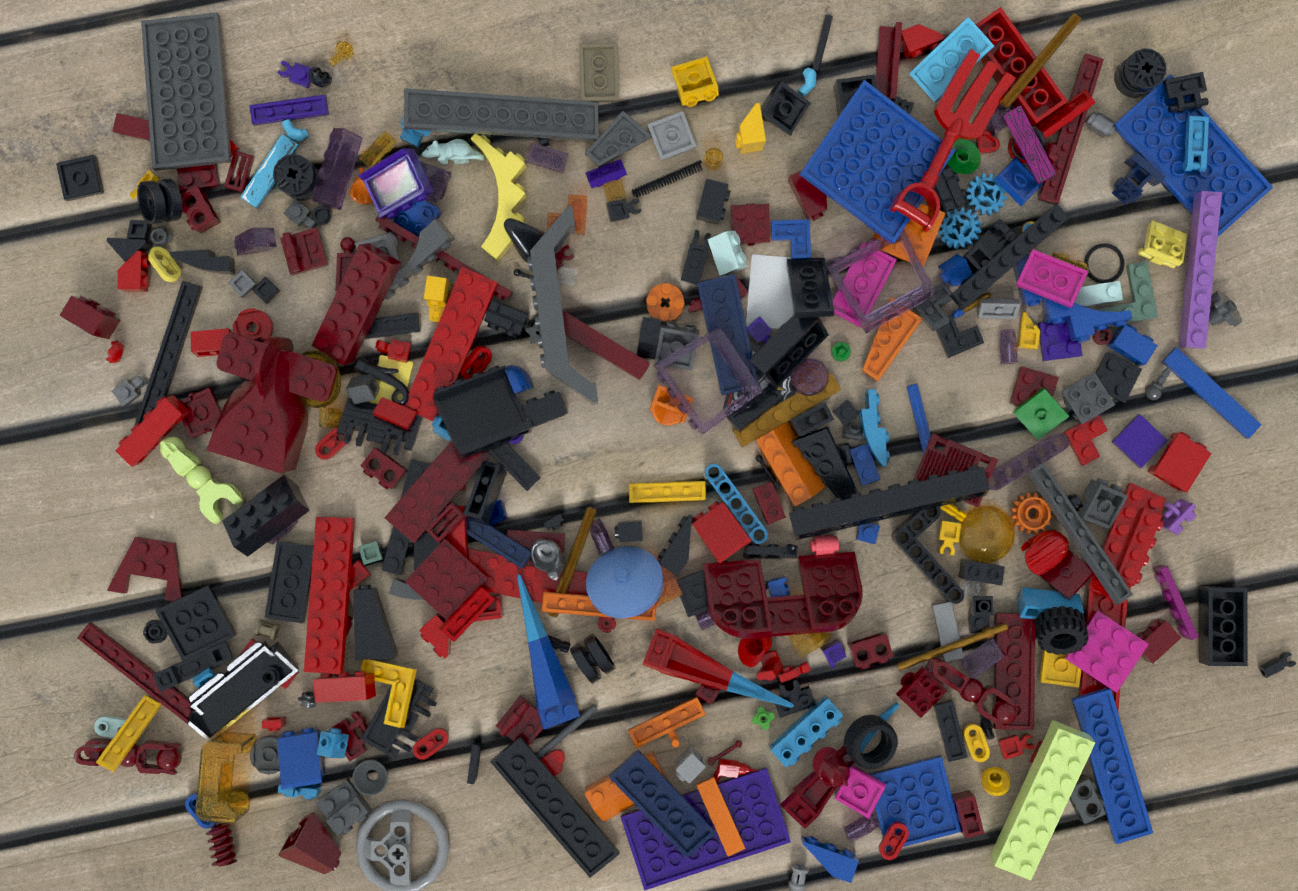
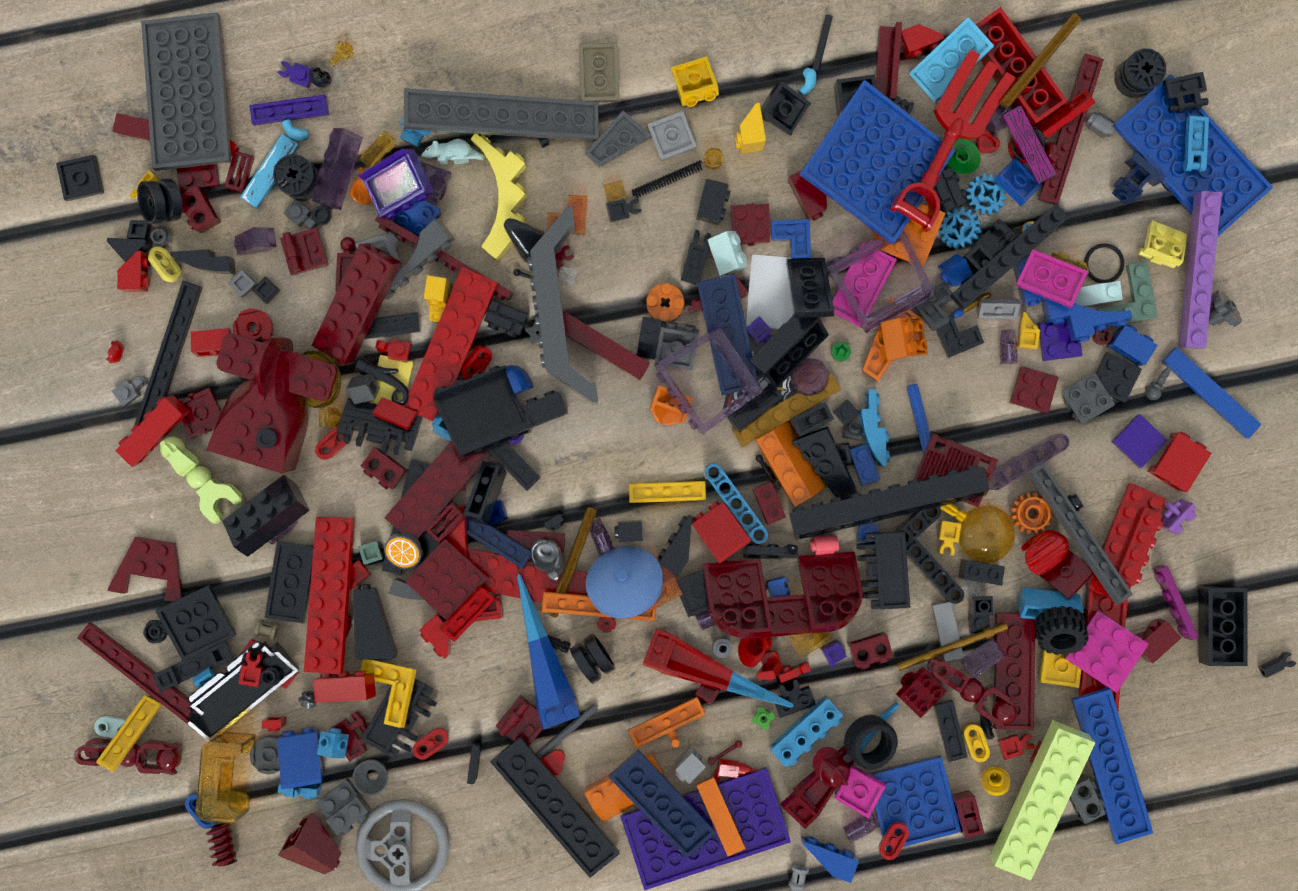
(90, 316): dark red brick -> none
(251, 672): none -> red plate
(266, 438): none -> black tile
(403, 550): none -> tile
(547, 158): clear purple plate -> none
(606, 173): dark purple plate -> none
(721, 640): none -> flat silver brick
(888, 571): none -> black hinge
(904, 338): none -> orange slope
(1040, 413): green plate -> none
(1081, 438): red plate -> none
(1102, 503): dark grey plate -> none

